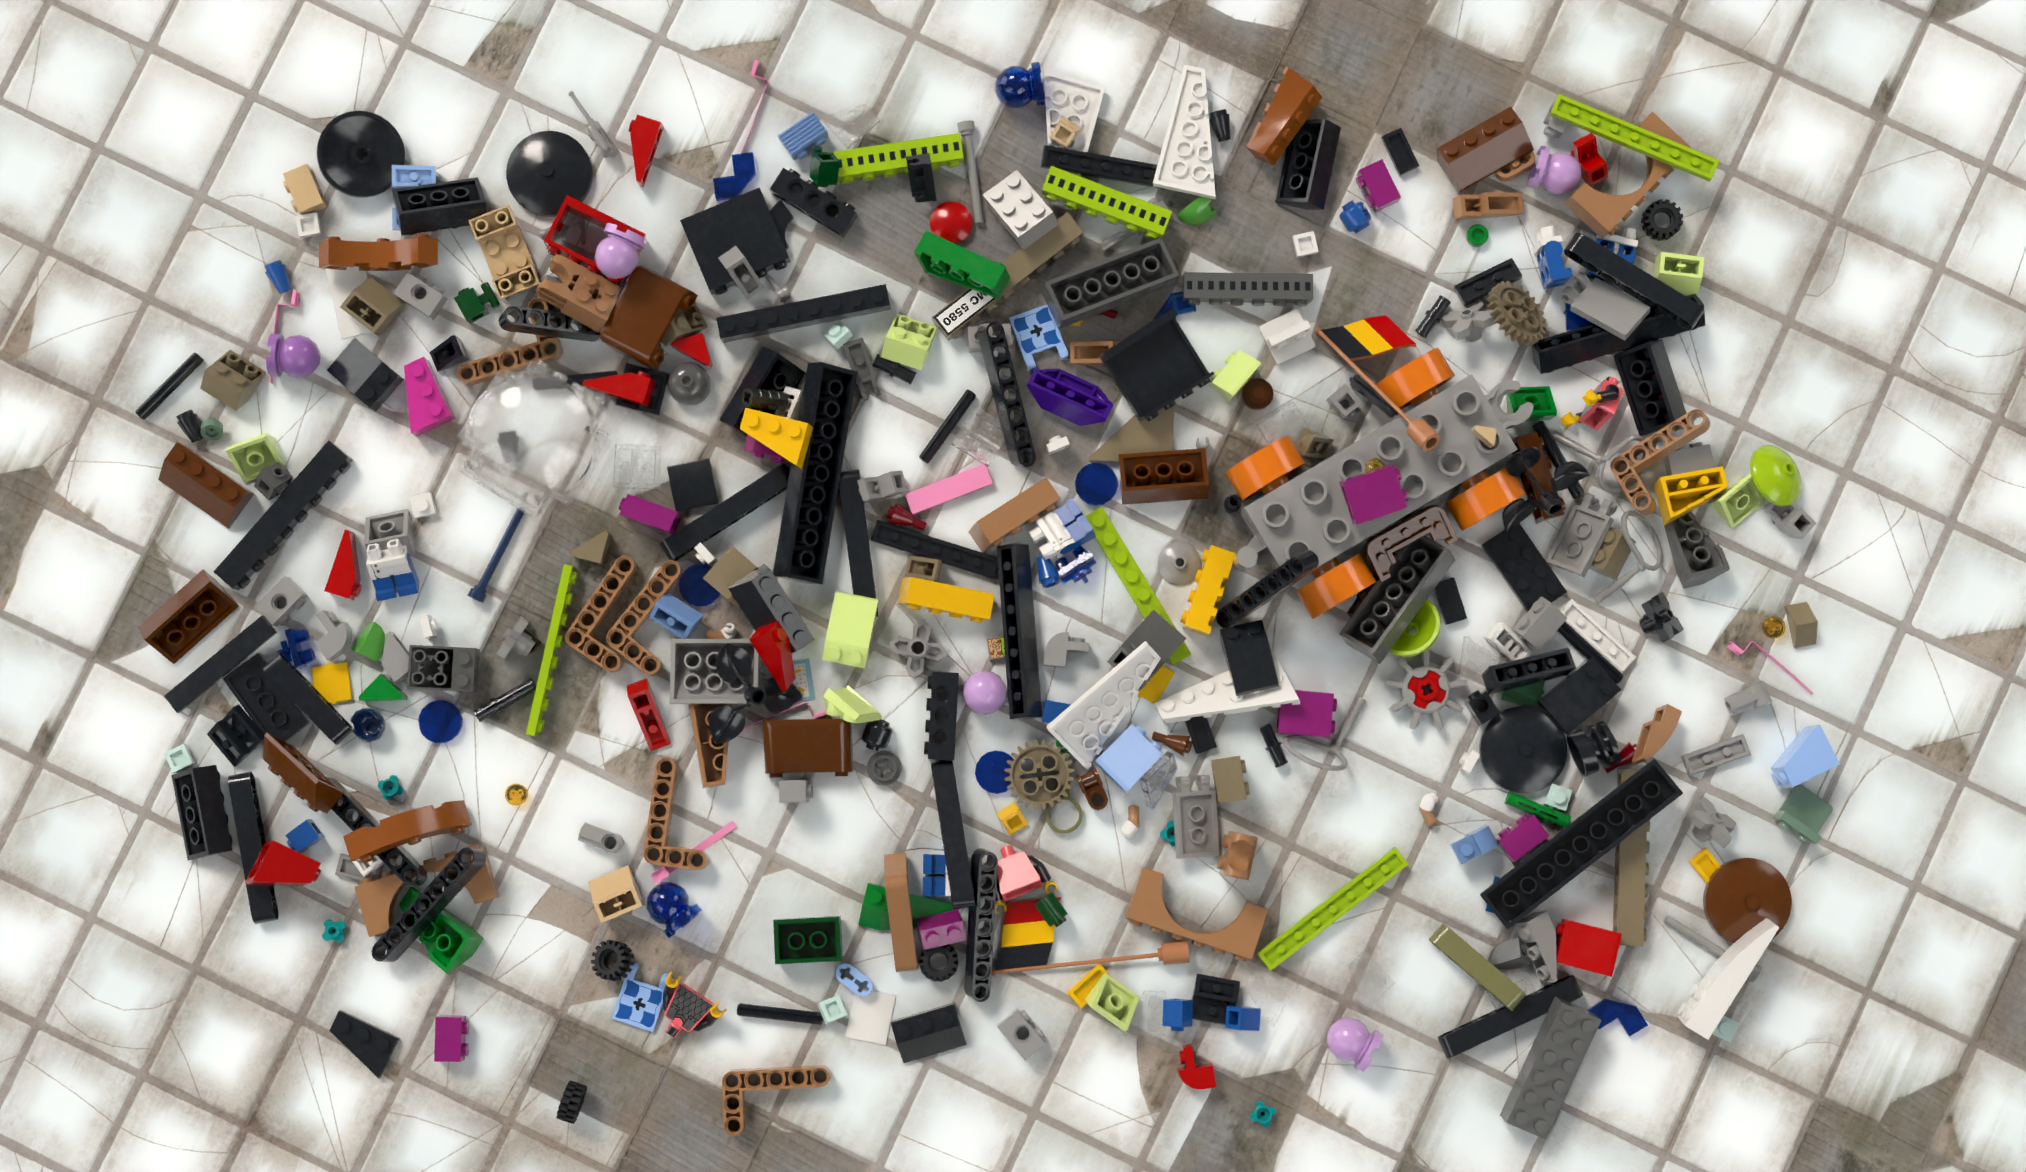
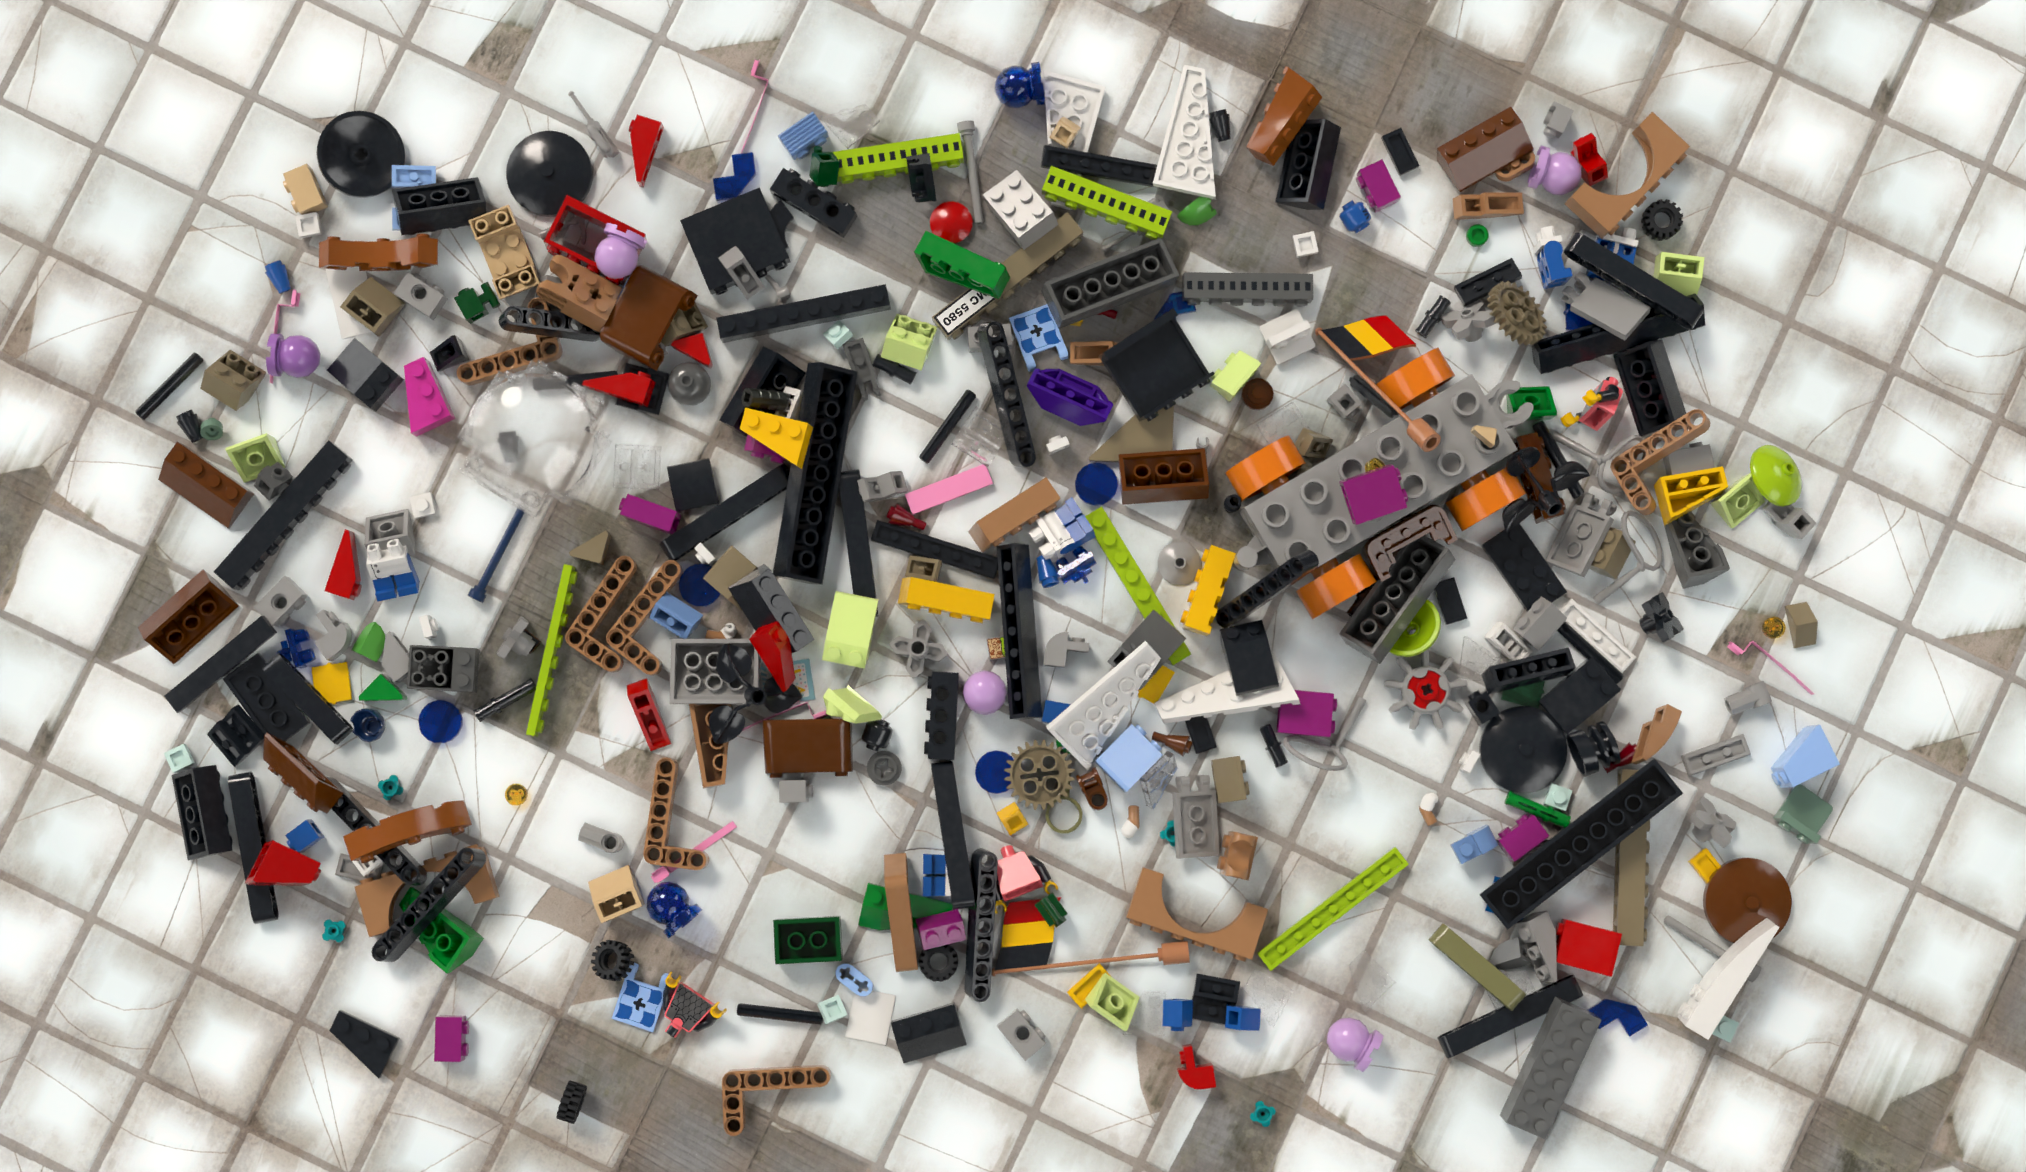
(1634, 137): lime plate -> none

